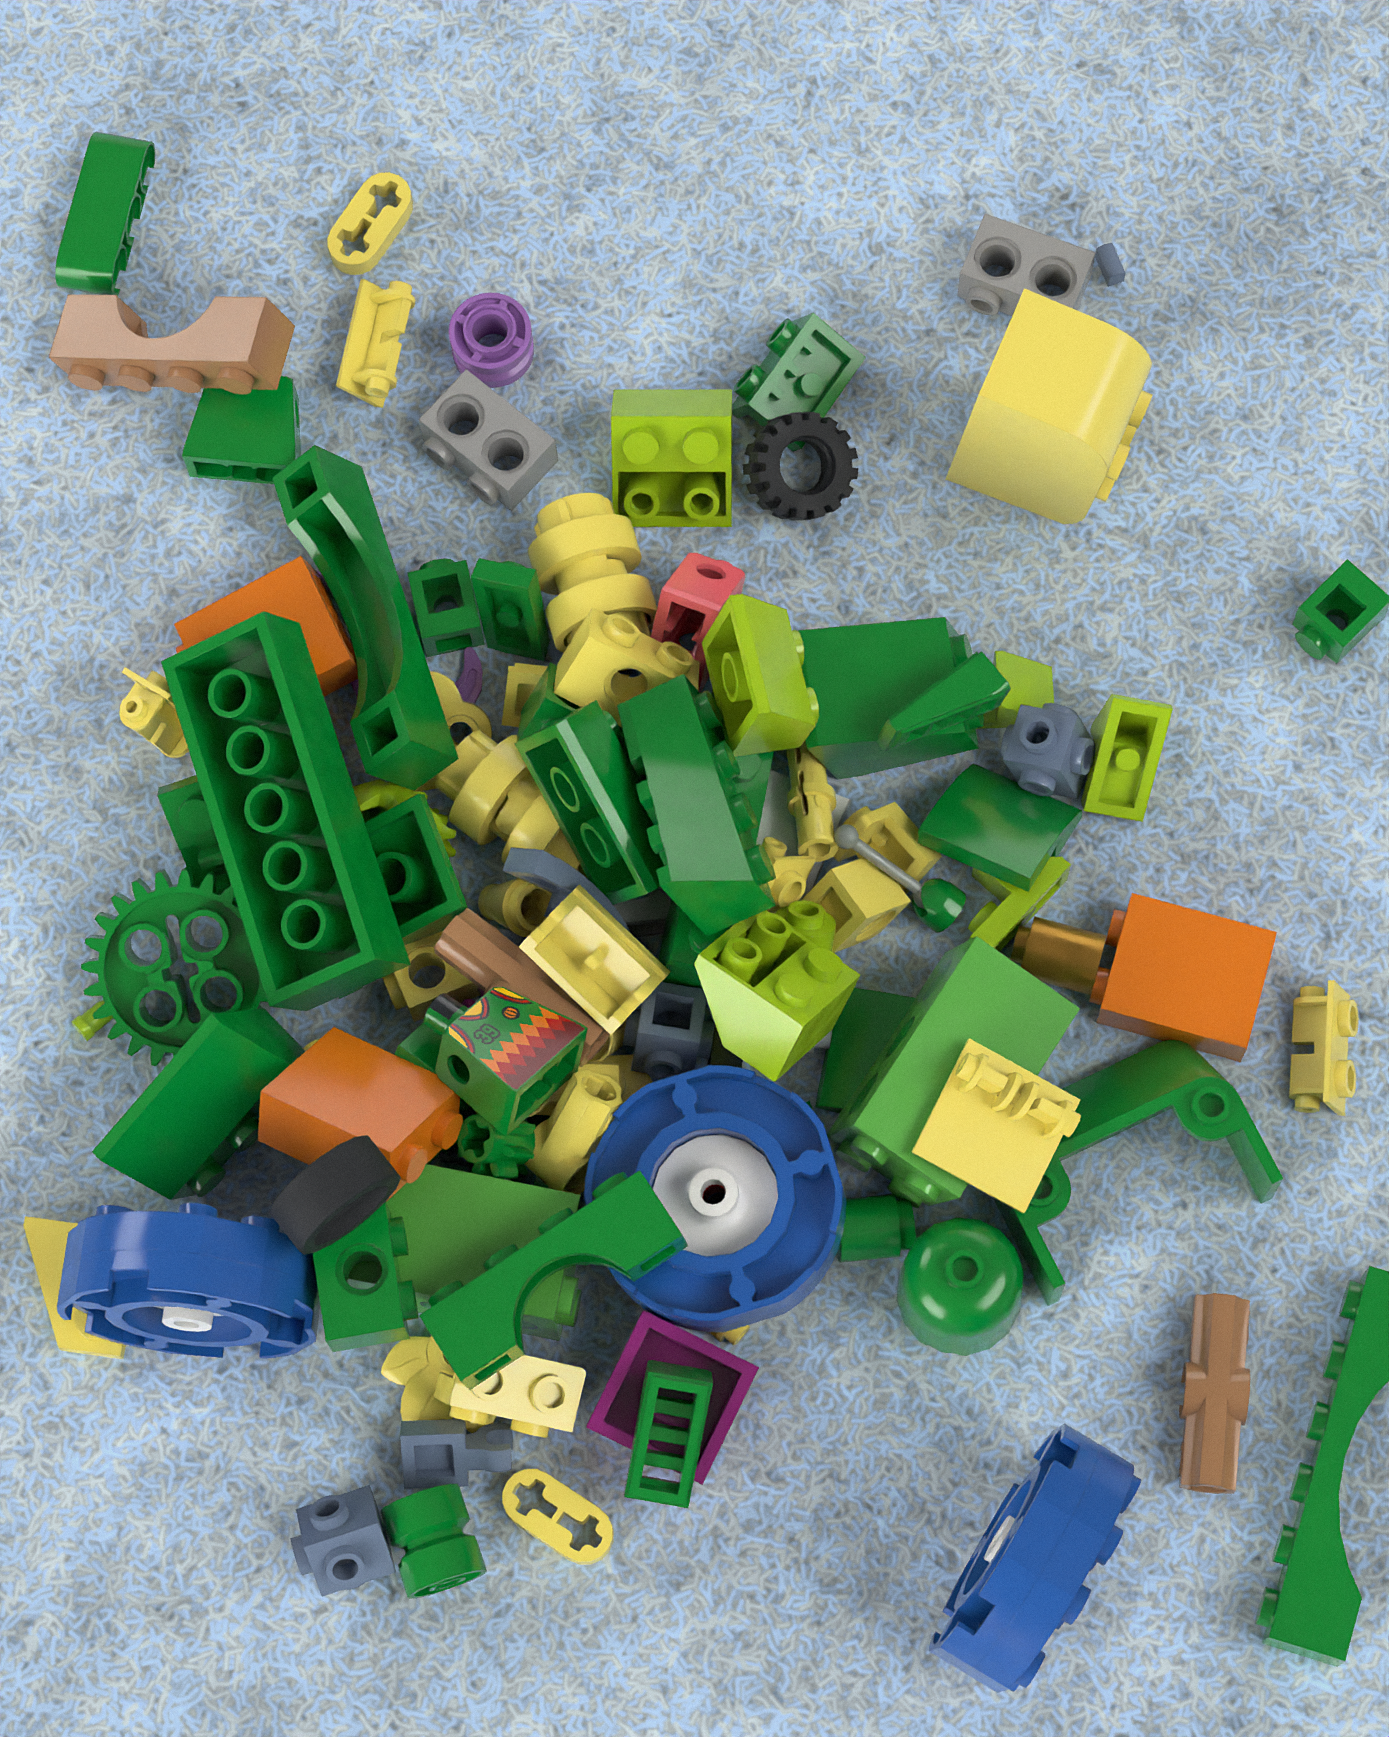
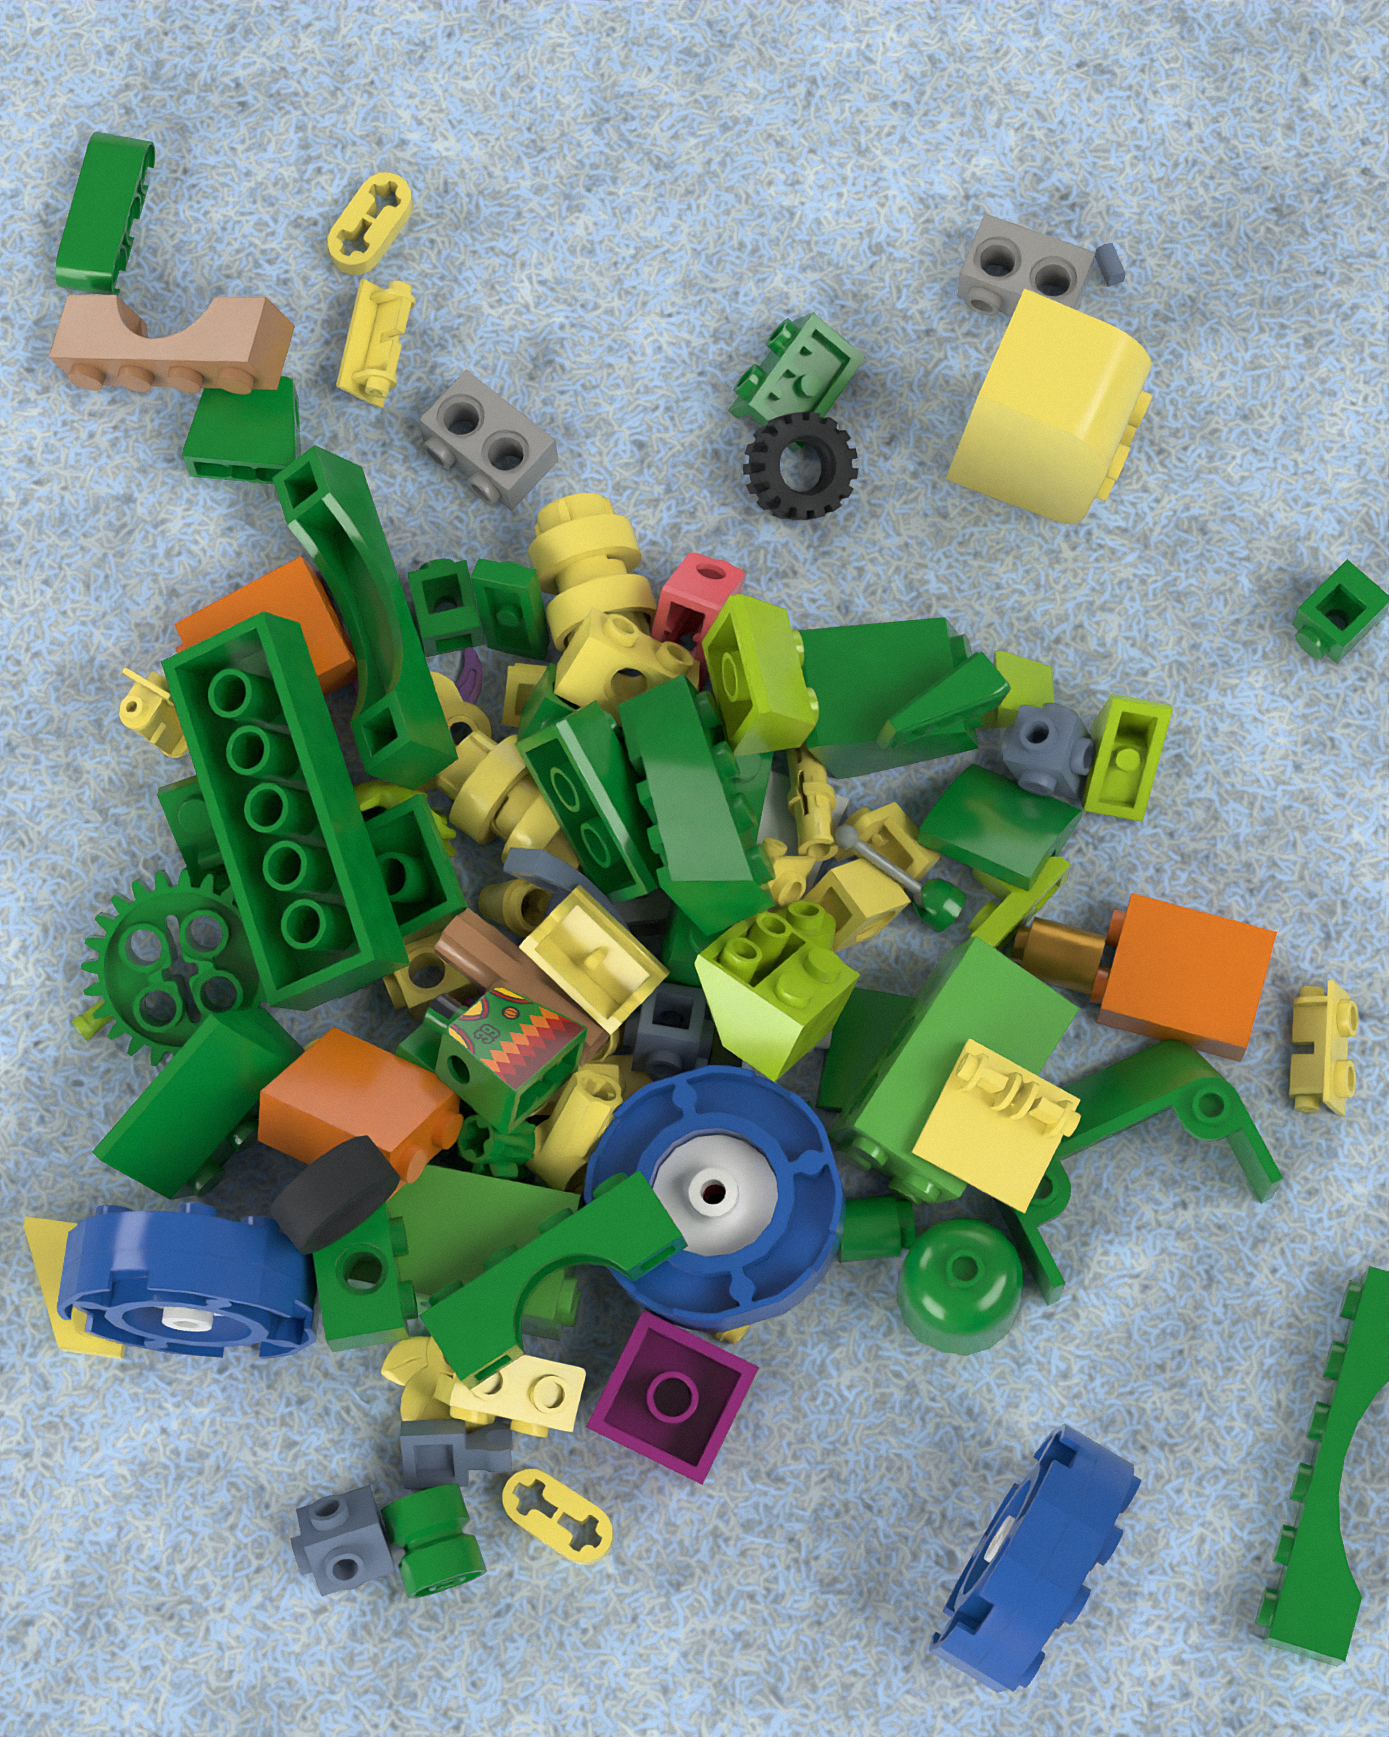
(492, 315): medium lavender wheel -> none
(672, 457): lime slope -> none
(676, 1378): green slope -> none
(1214, 1393): medium nougat piece -> none

